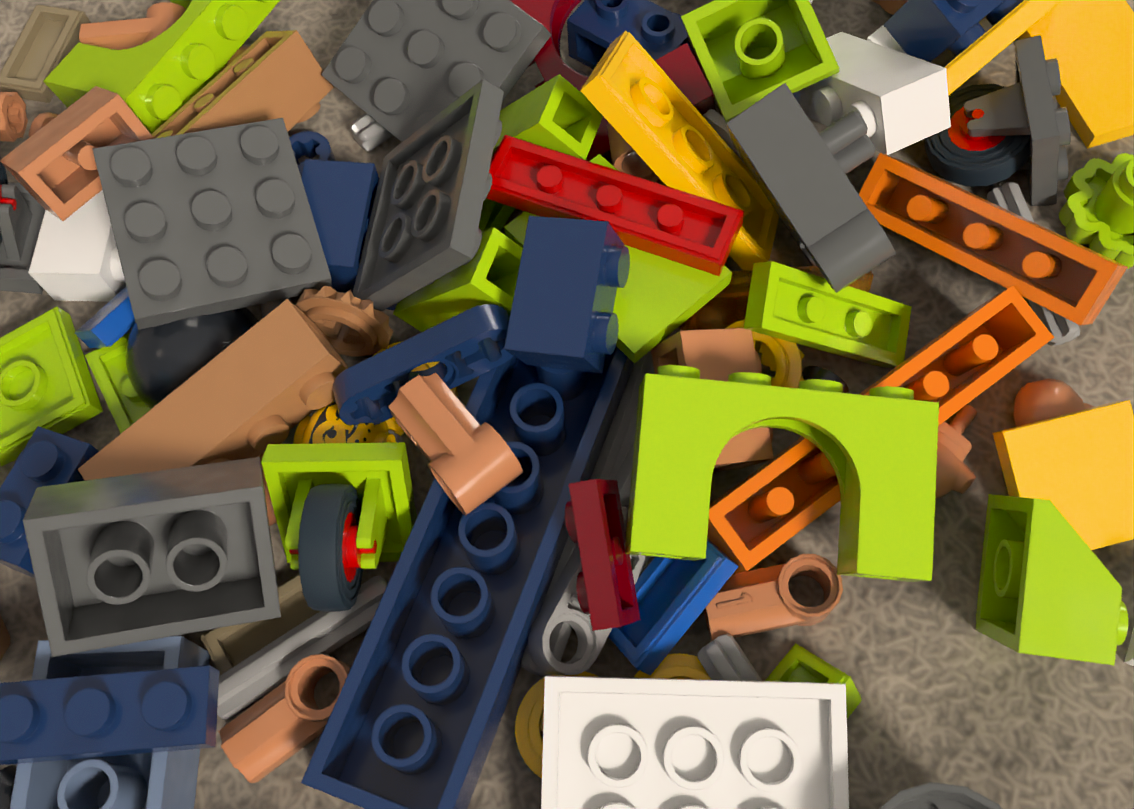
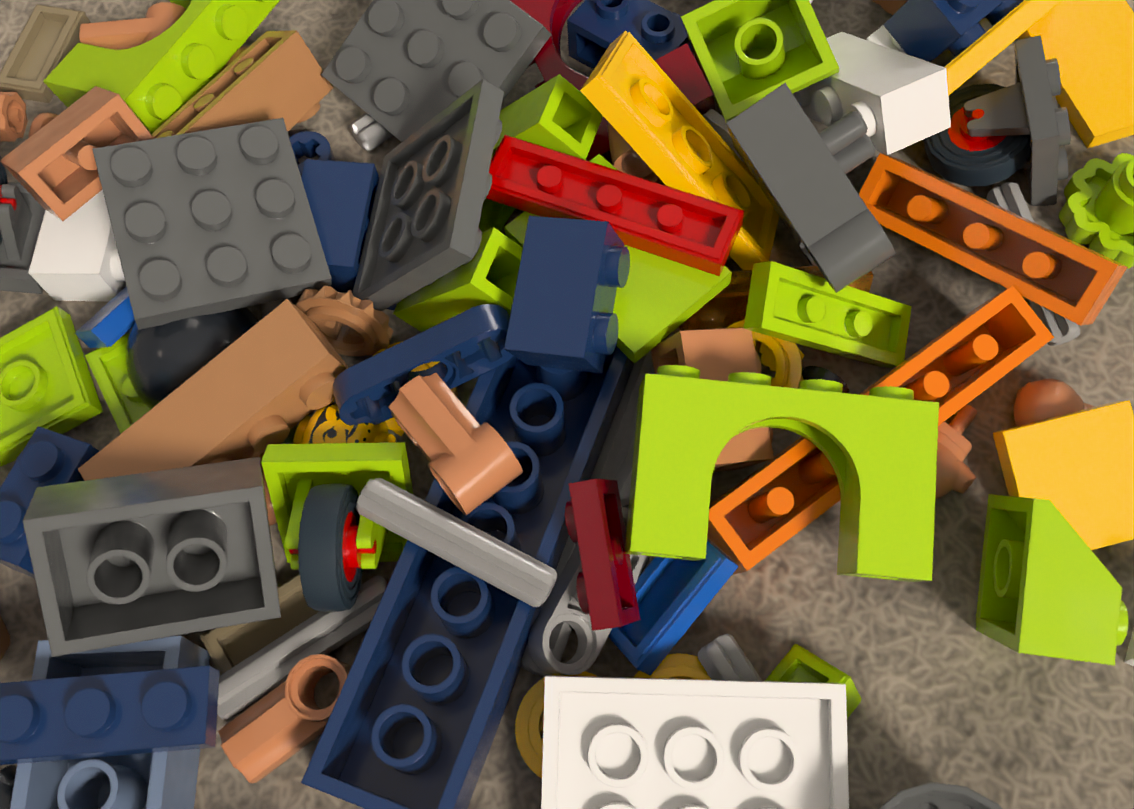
(457, 542): none -> light grey axle
(762, 600): nougat piece -> none

